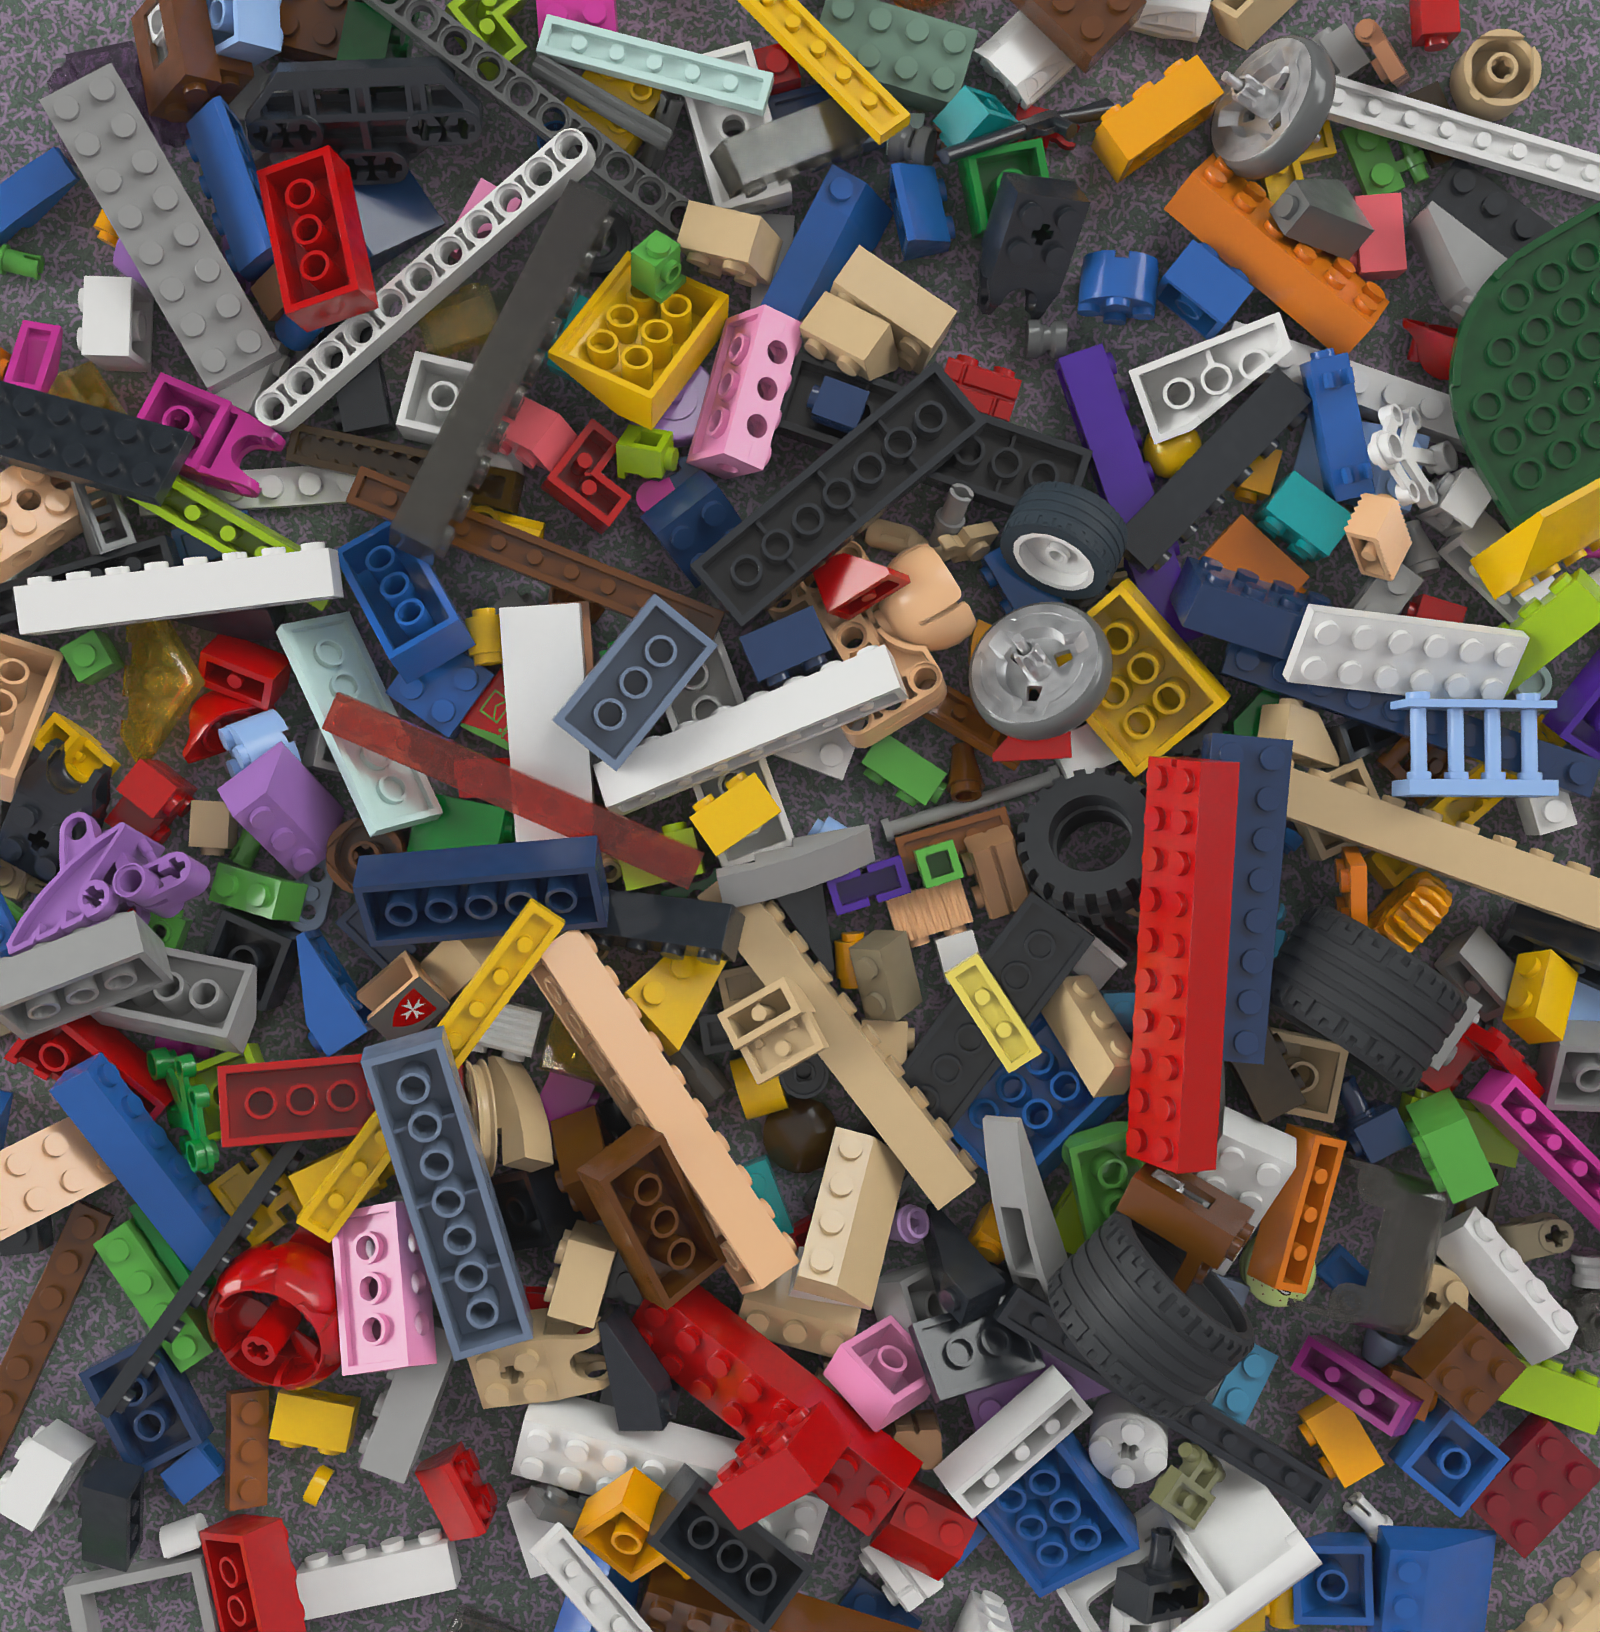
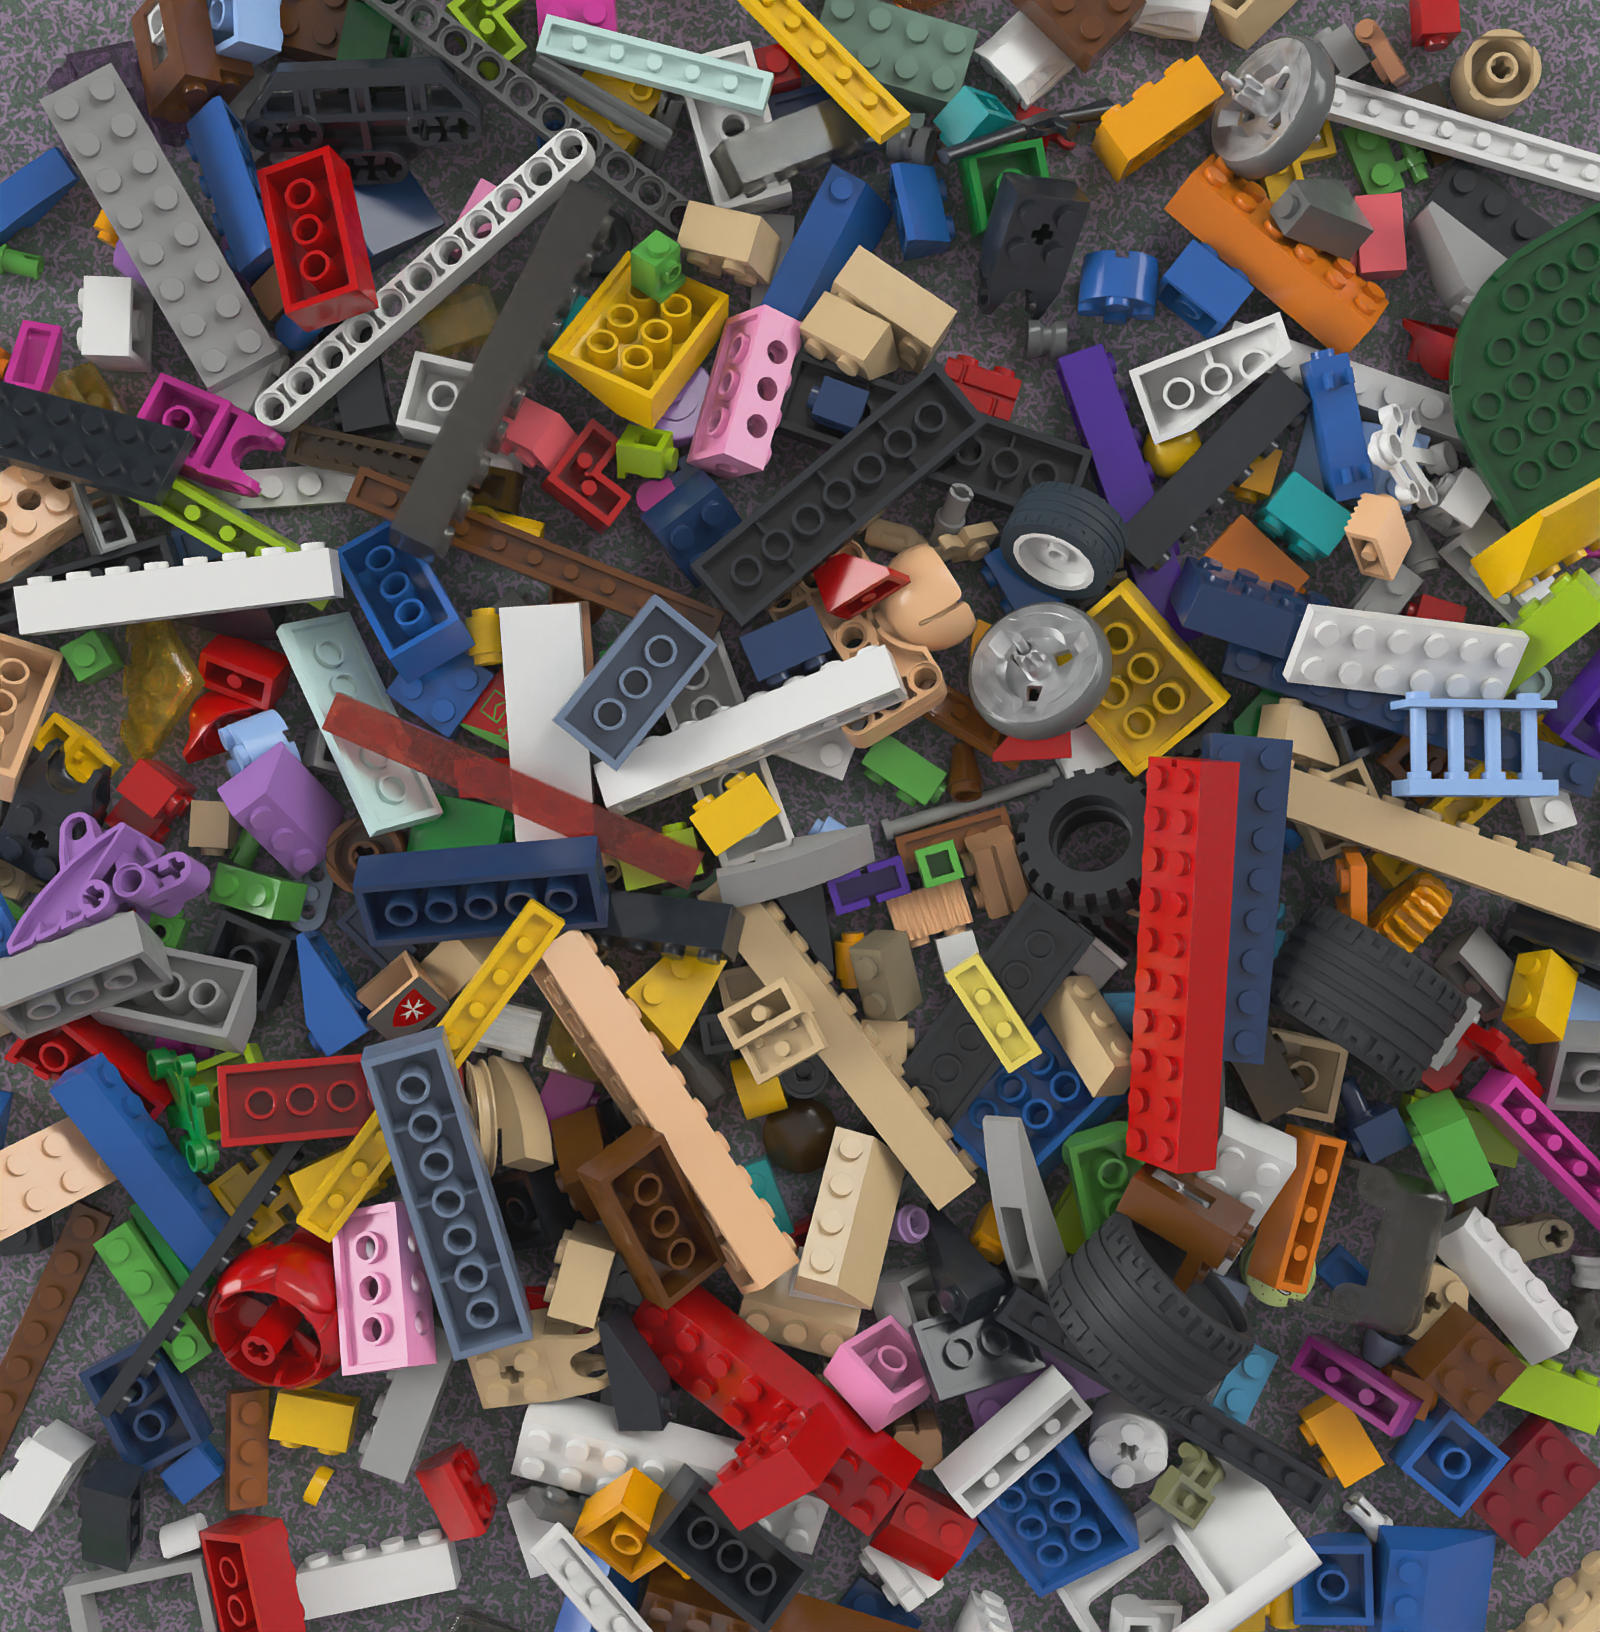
(1160, 1586): black brick -> none

